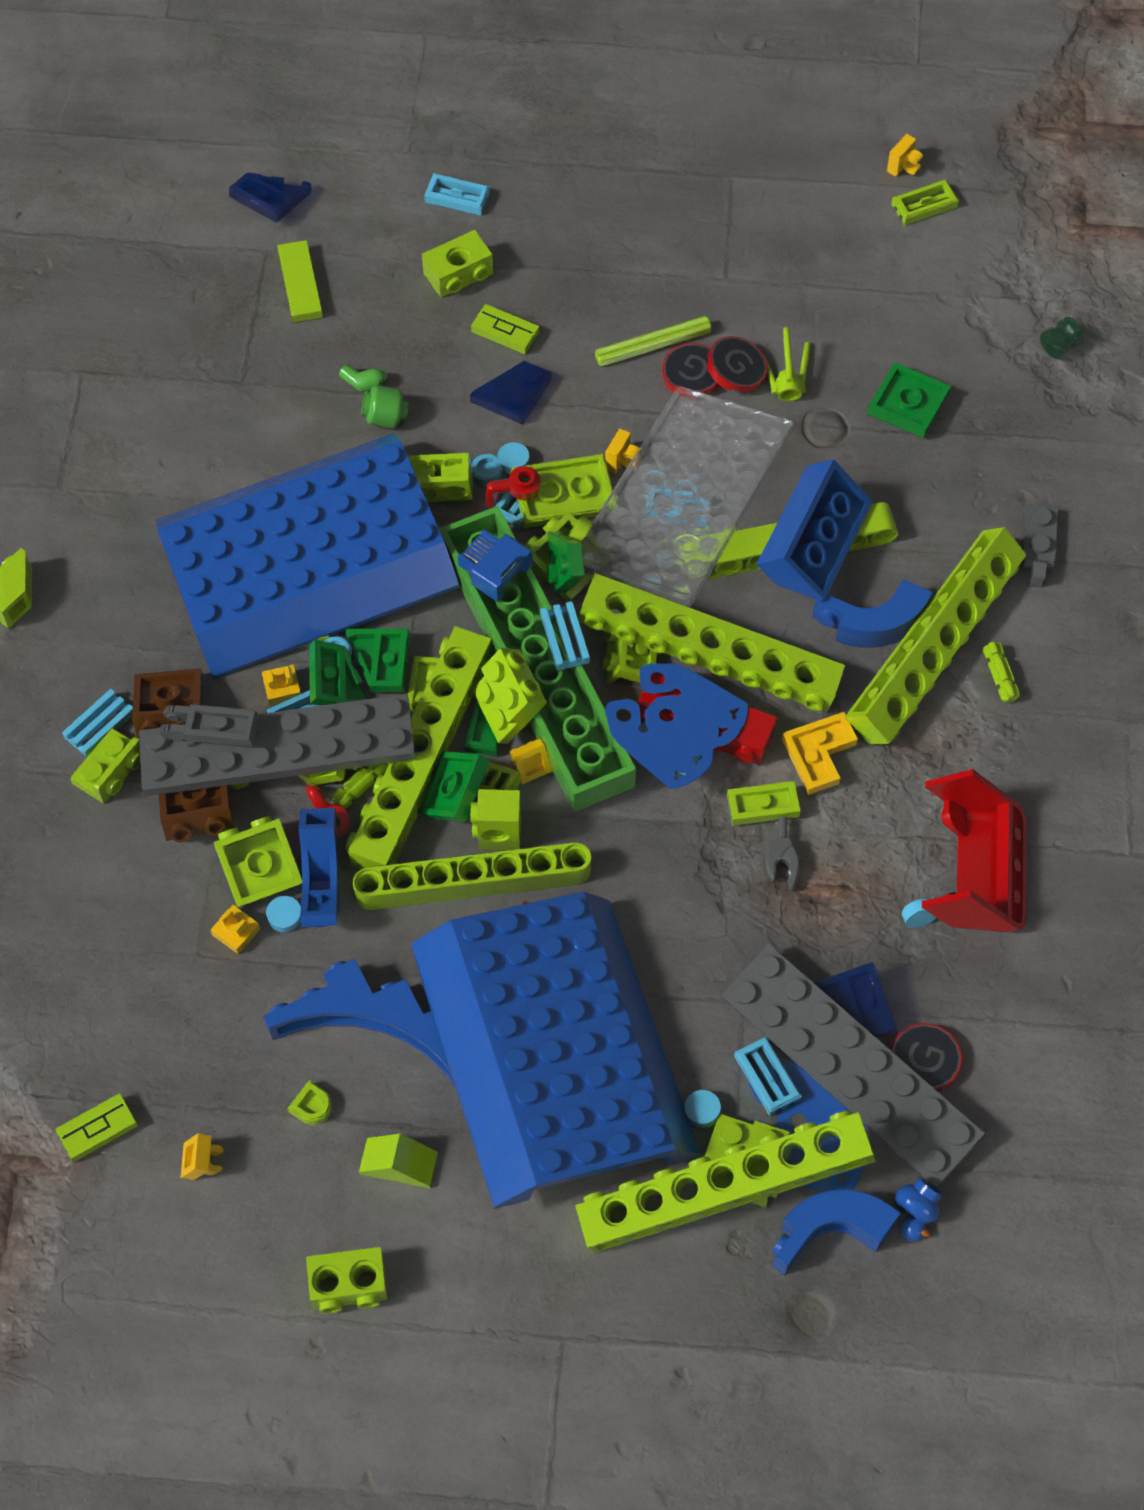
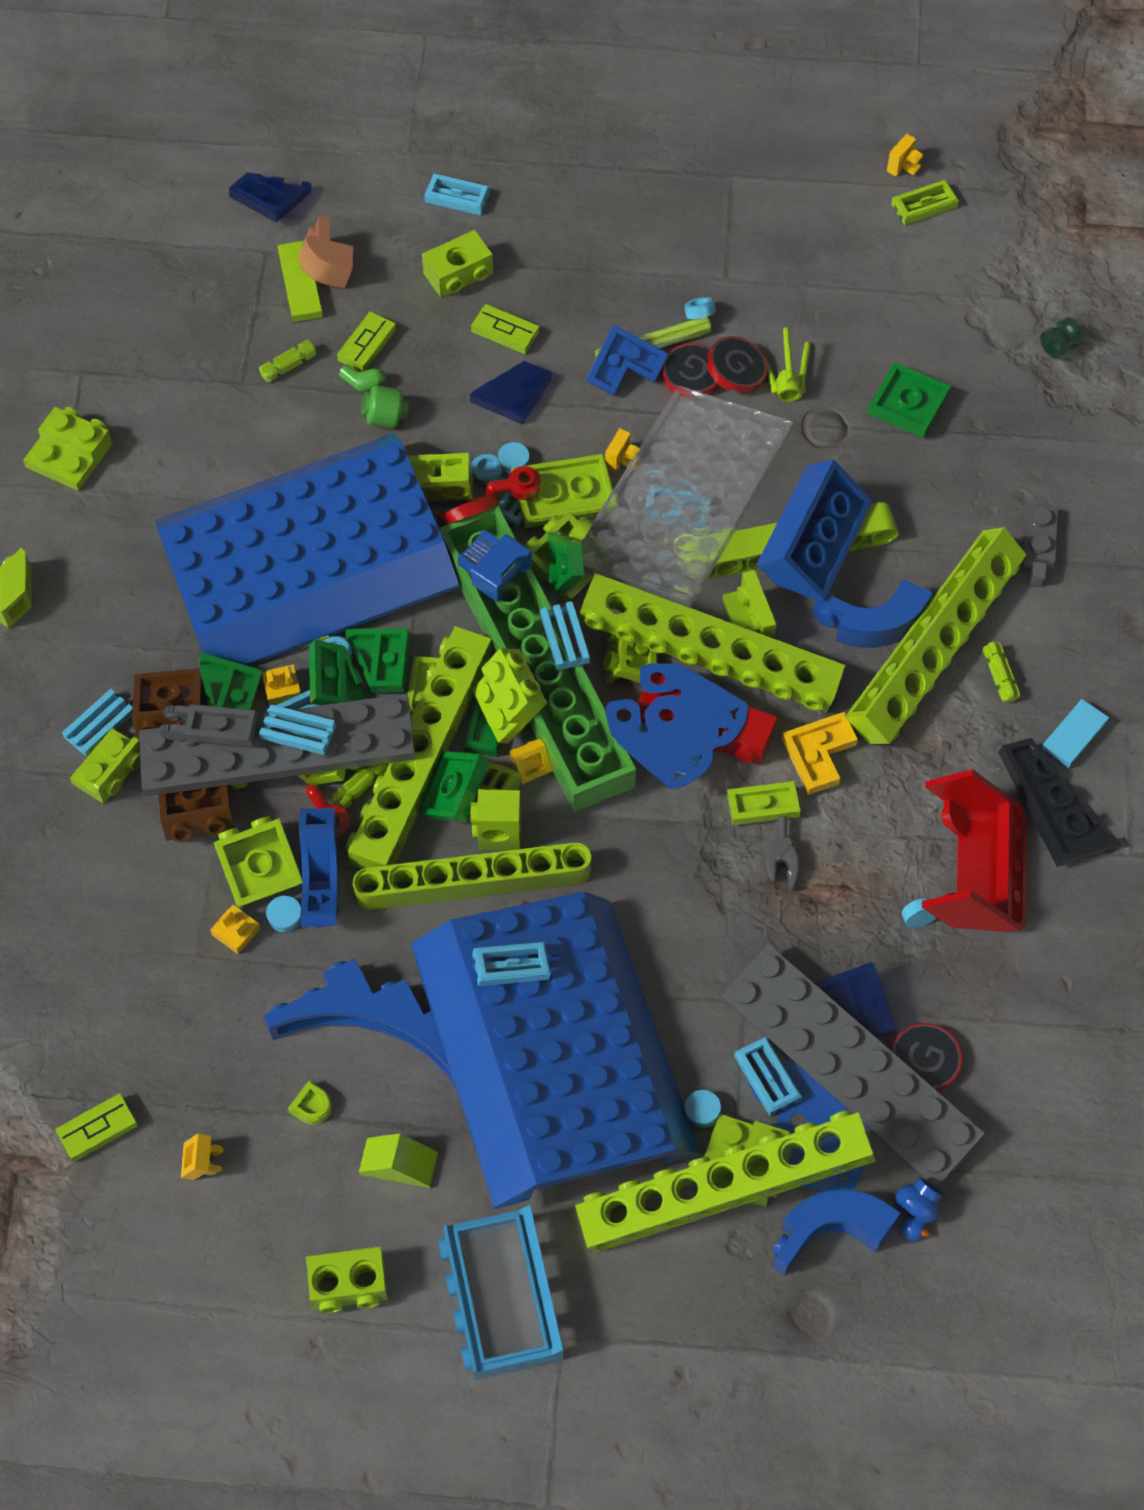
(68, 447): none -> lime plate
(228, 682): none -> green wing
(287, 360): none -> lime axle
(301, 718): none -> medium azure tile
(324, 259): none -> nougat brick
(366, 341): none -> lime tile
(467, 509): none -> red tile
(501, 1294): none -> window
(514, 976): none -> medium azure tile
(622, 352): none -> blue plate
(700, 308): none -> medium azure tile
(750, 607): none -> lime bracket
(1059, 816): none -> black wing
(1075, 733): none -> medium azure tile

